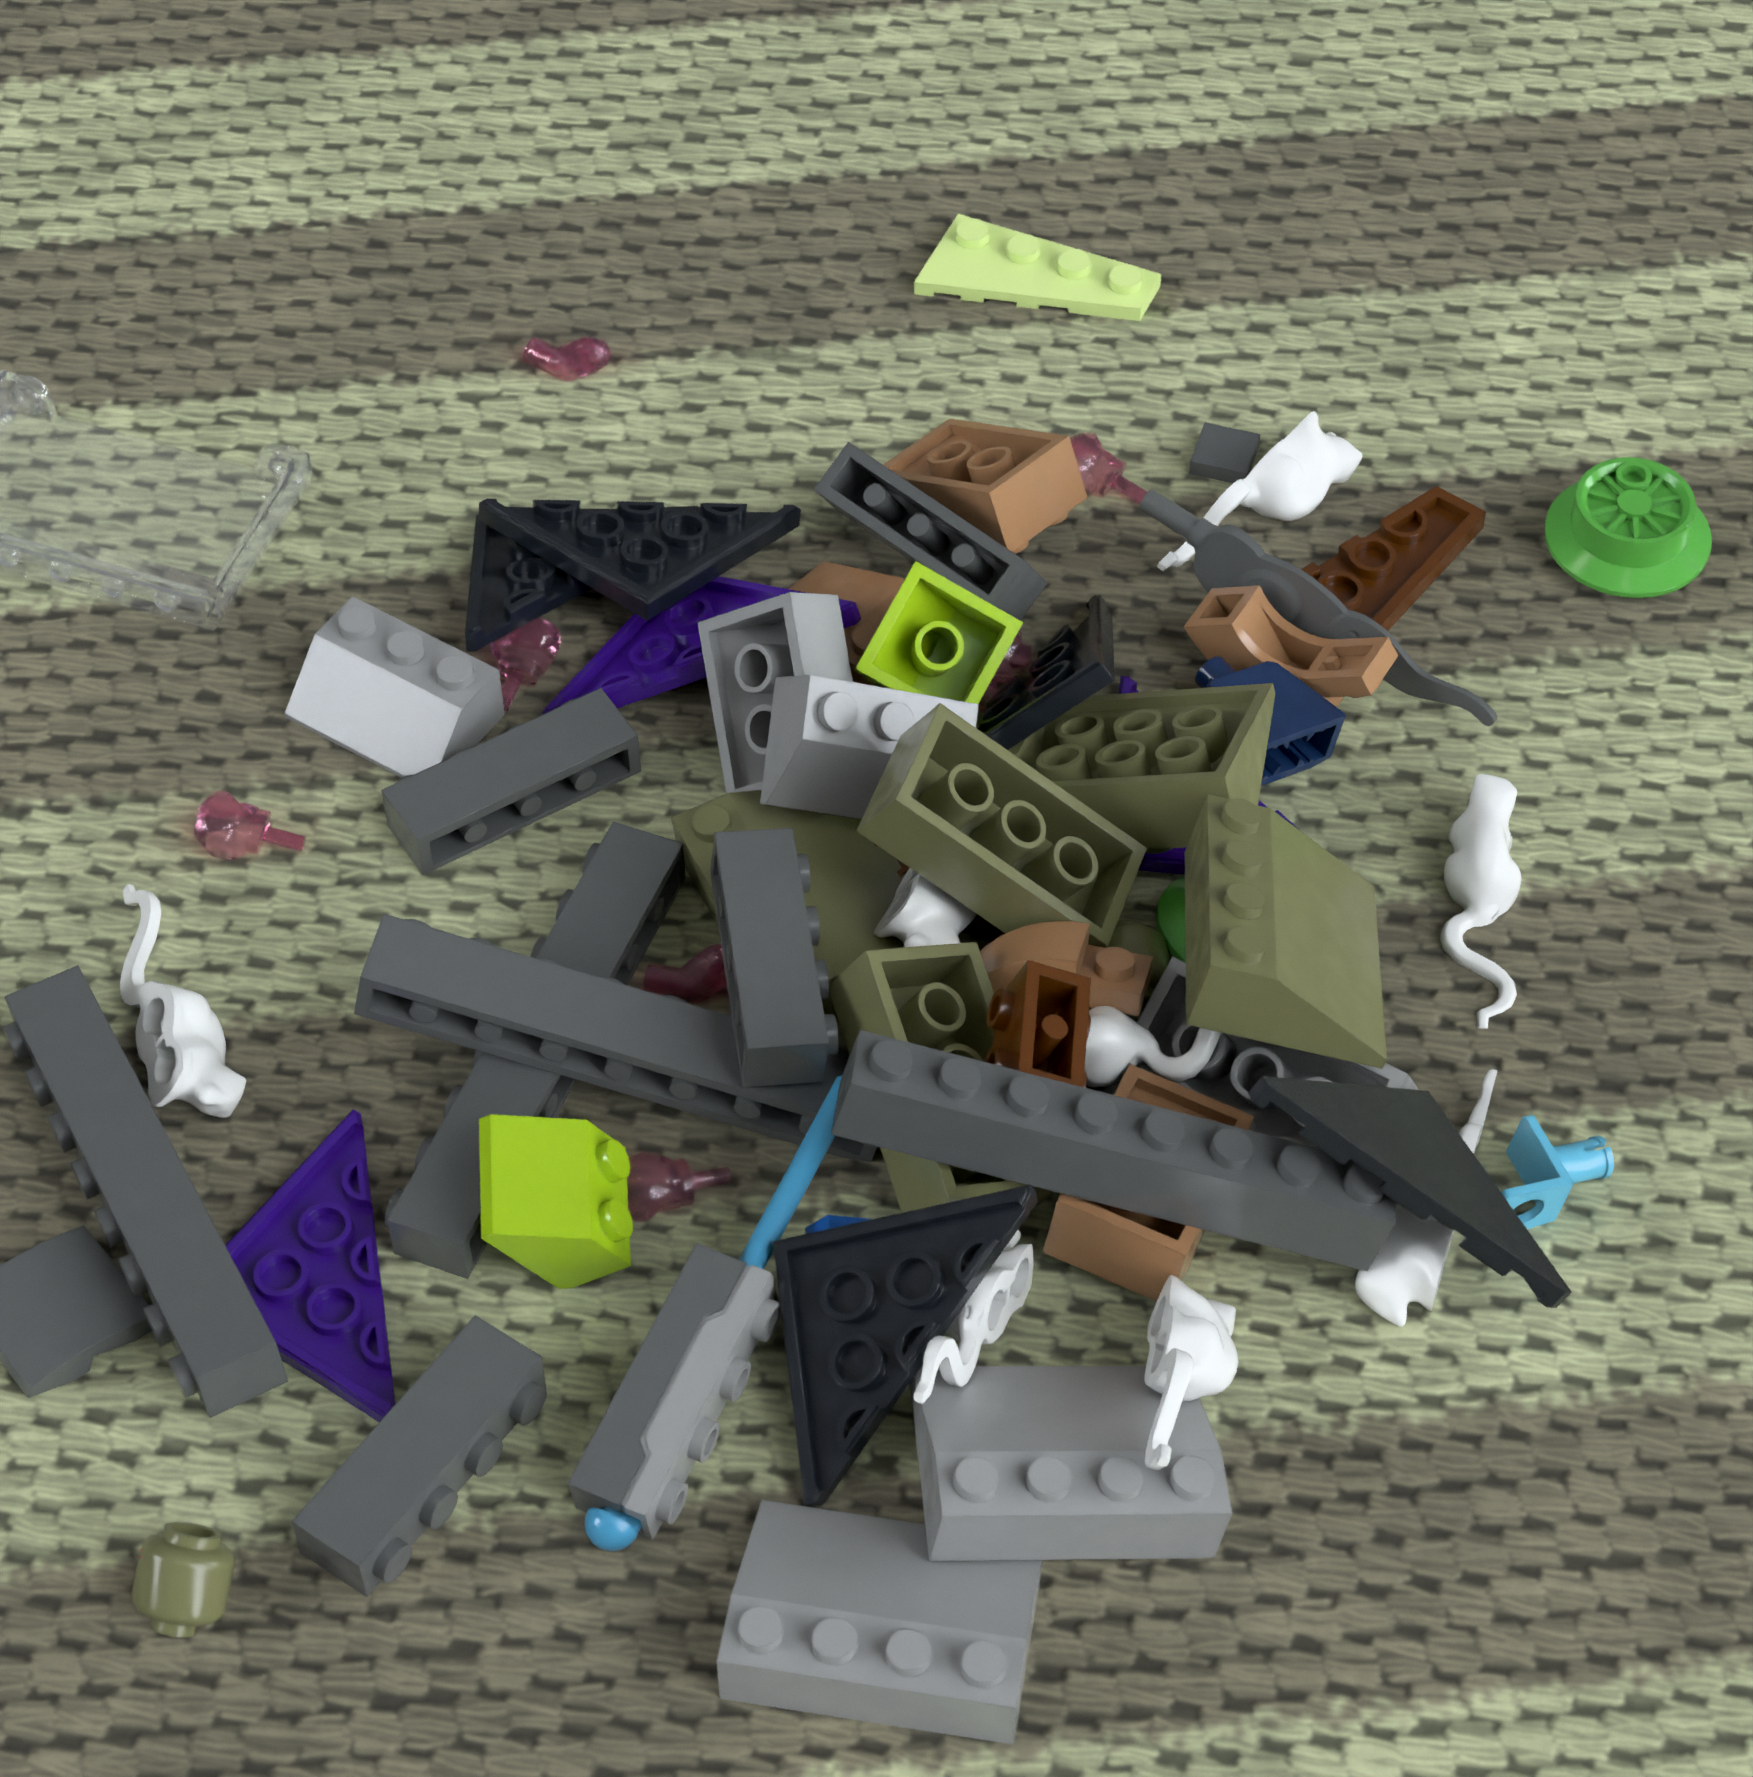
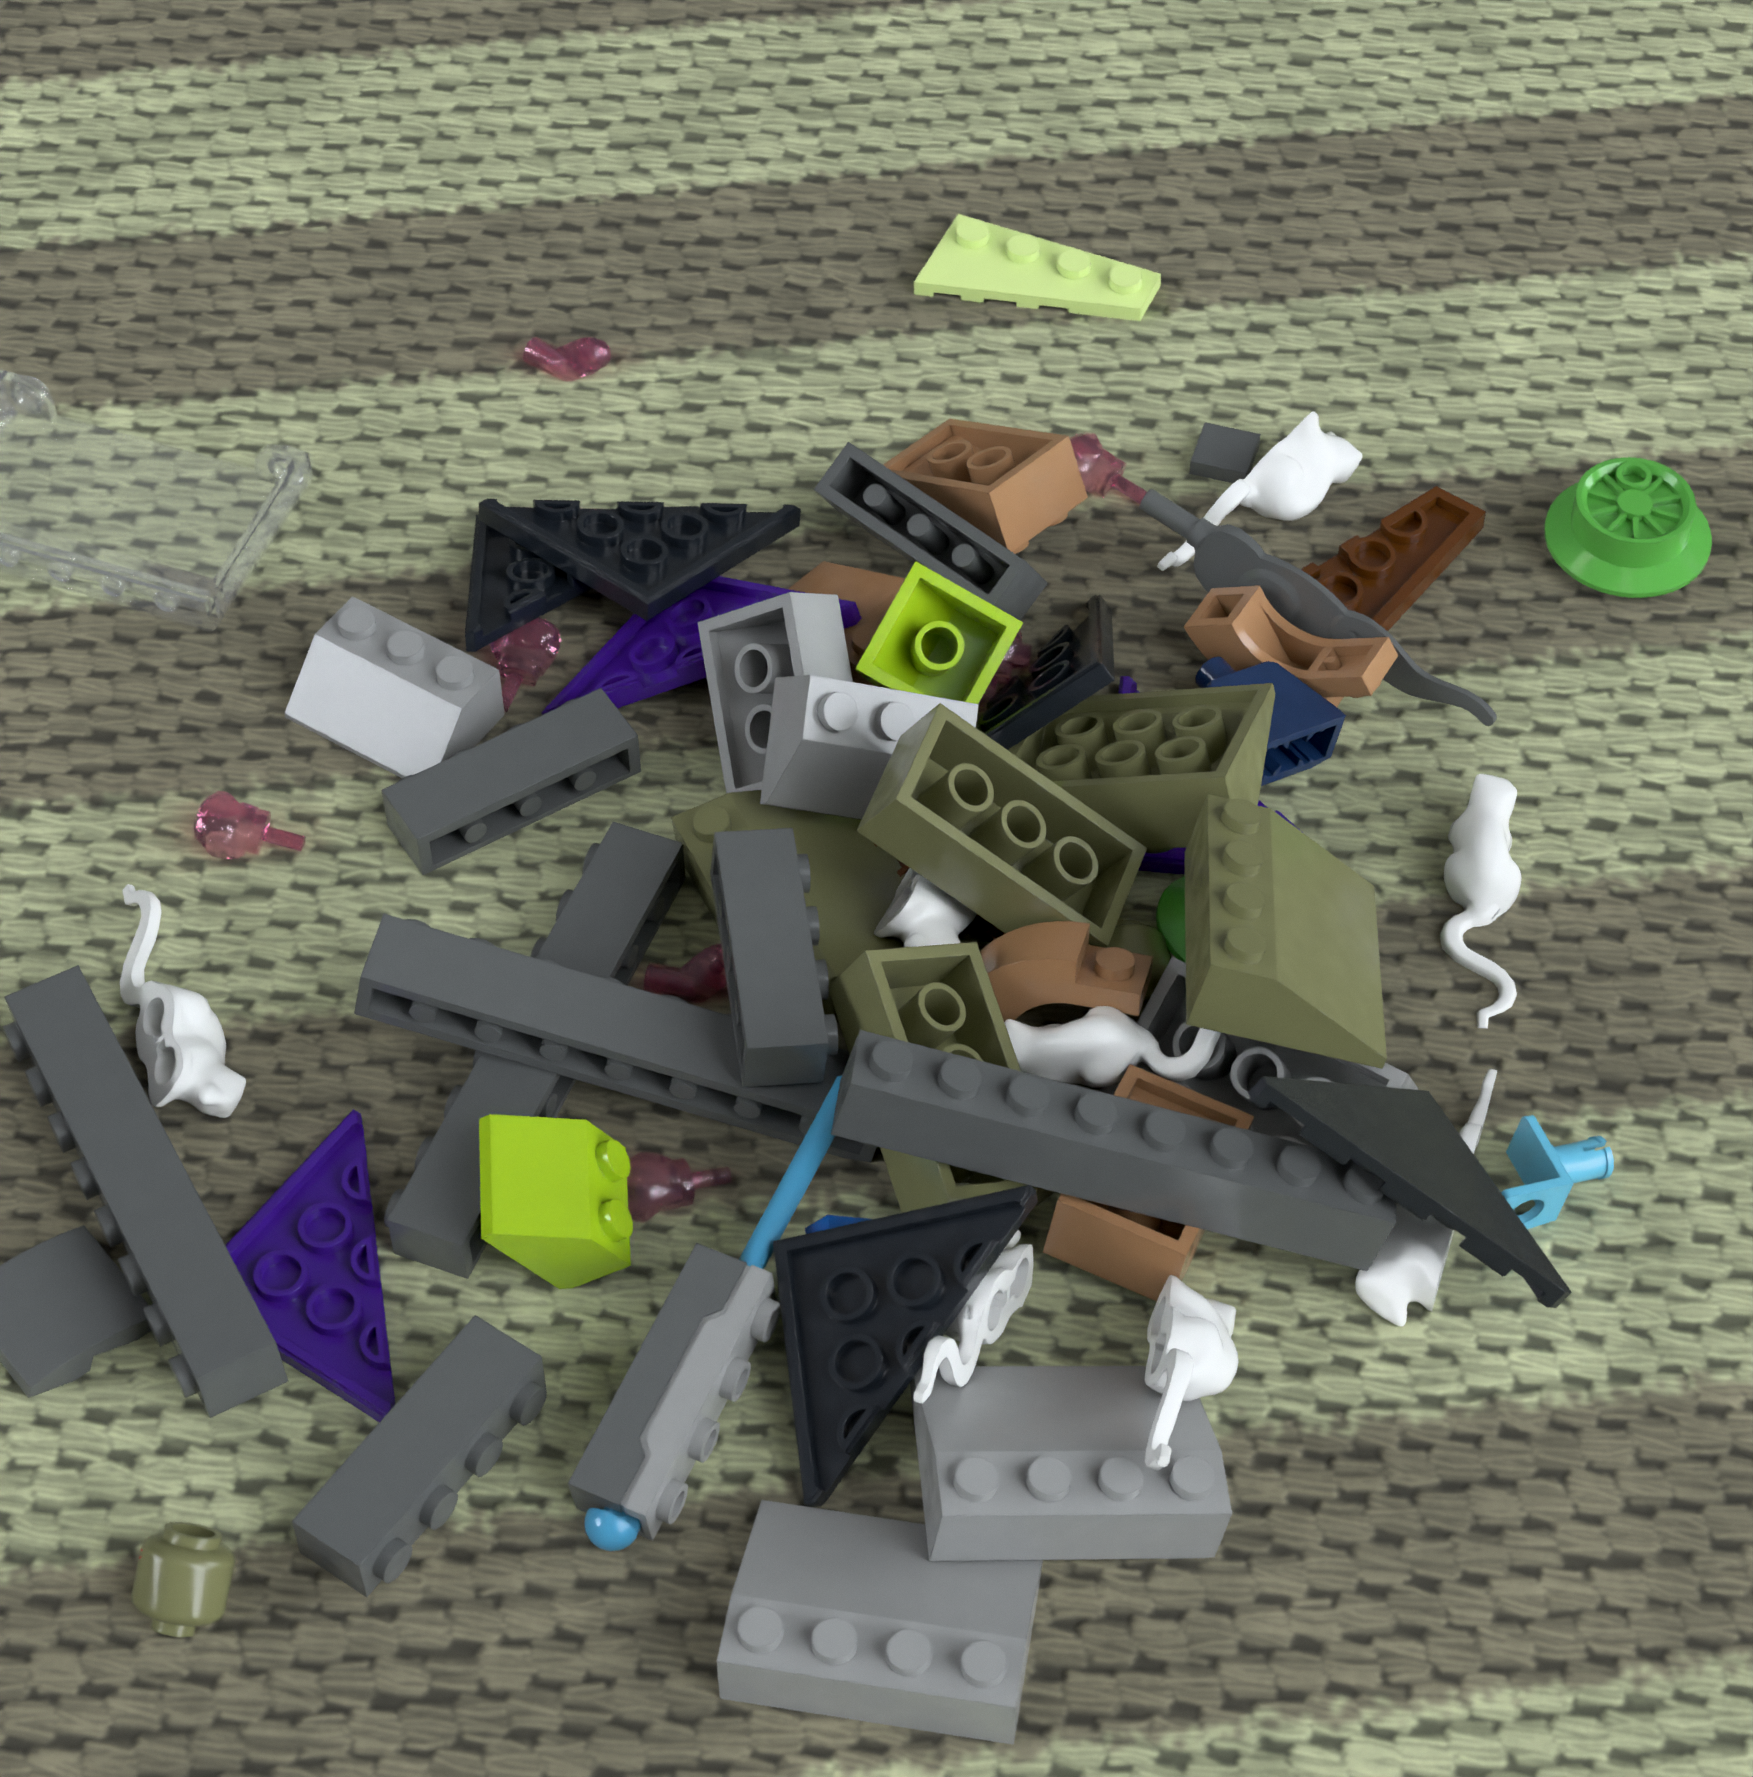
(1042, 1023): reddish brown brick -> none

